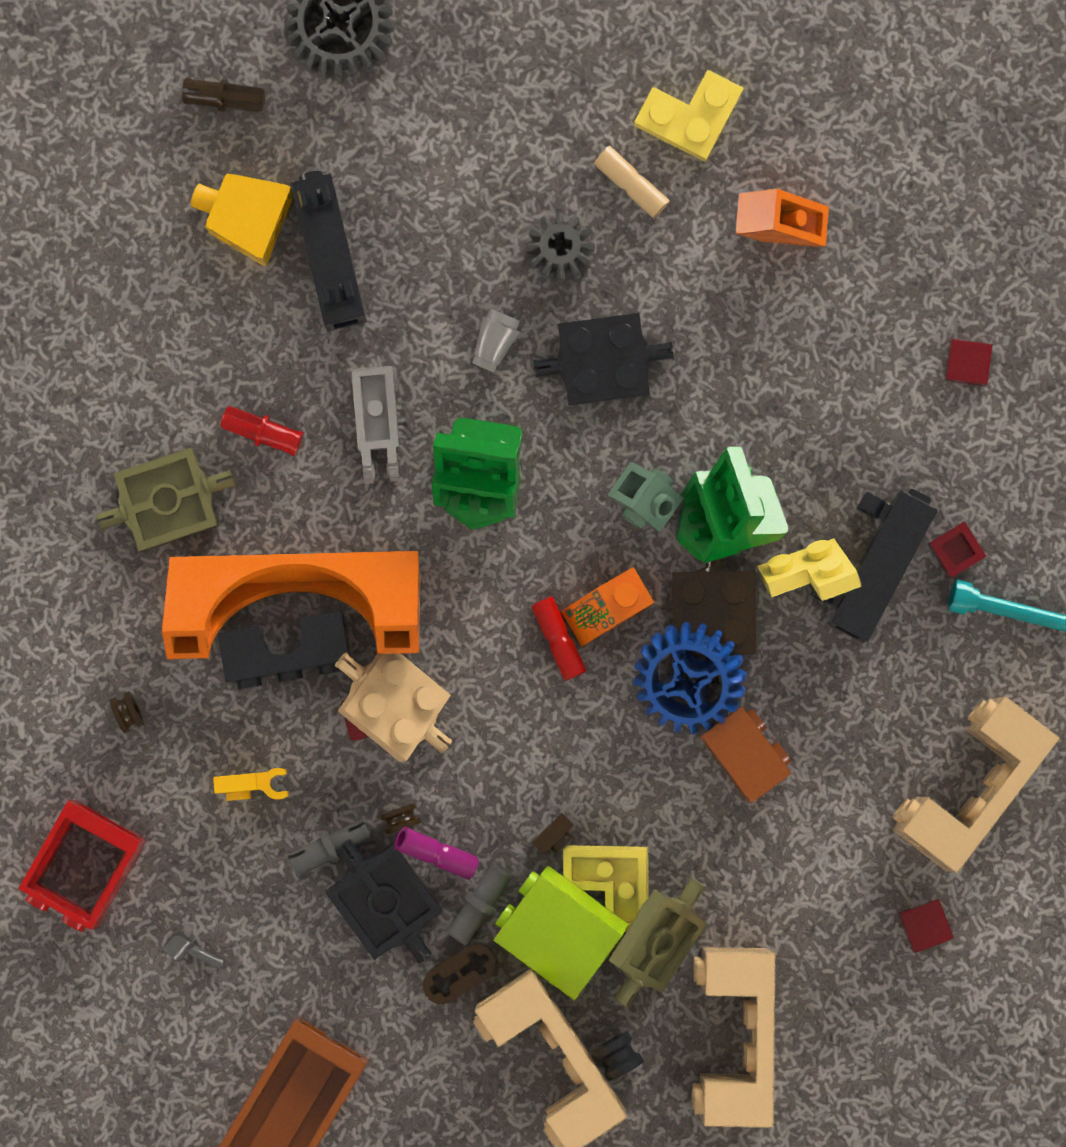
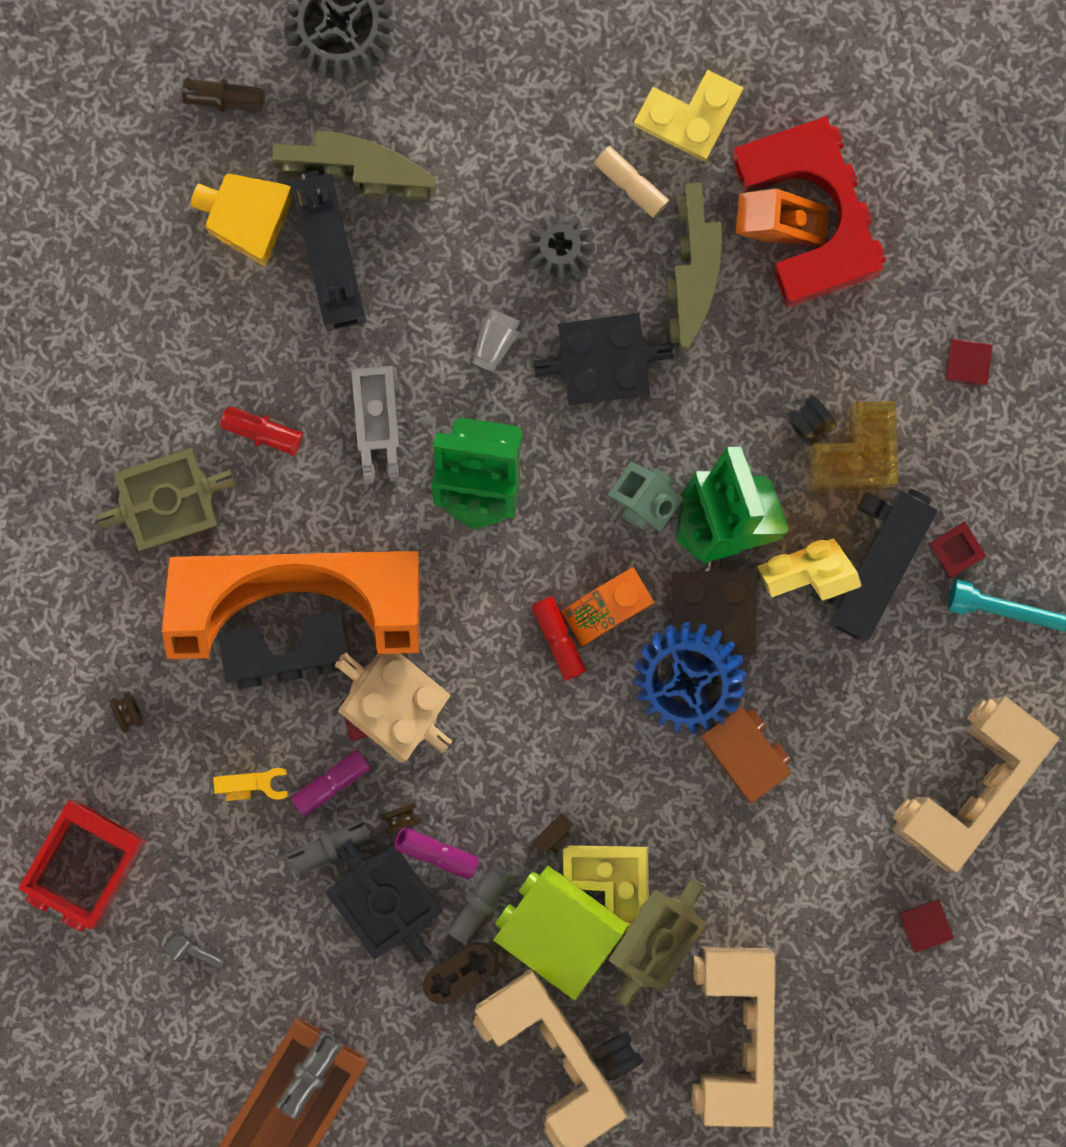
(309, 1075): none -> dark grey pin
(327, 785): none -> magenta piece
(373, 165): none -> olive slope
(694, 283): none -> olive slope
(811, 420): none -> black wheel
(814, 155): none -> red arch
(867, 459): none -> clear yellow brick

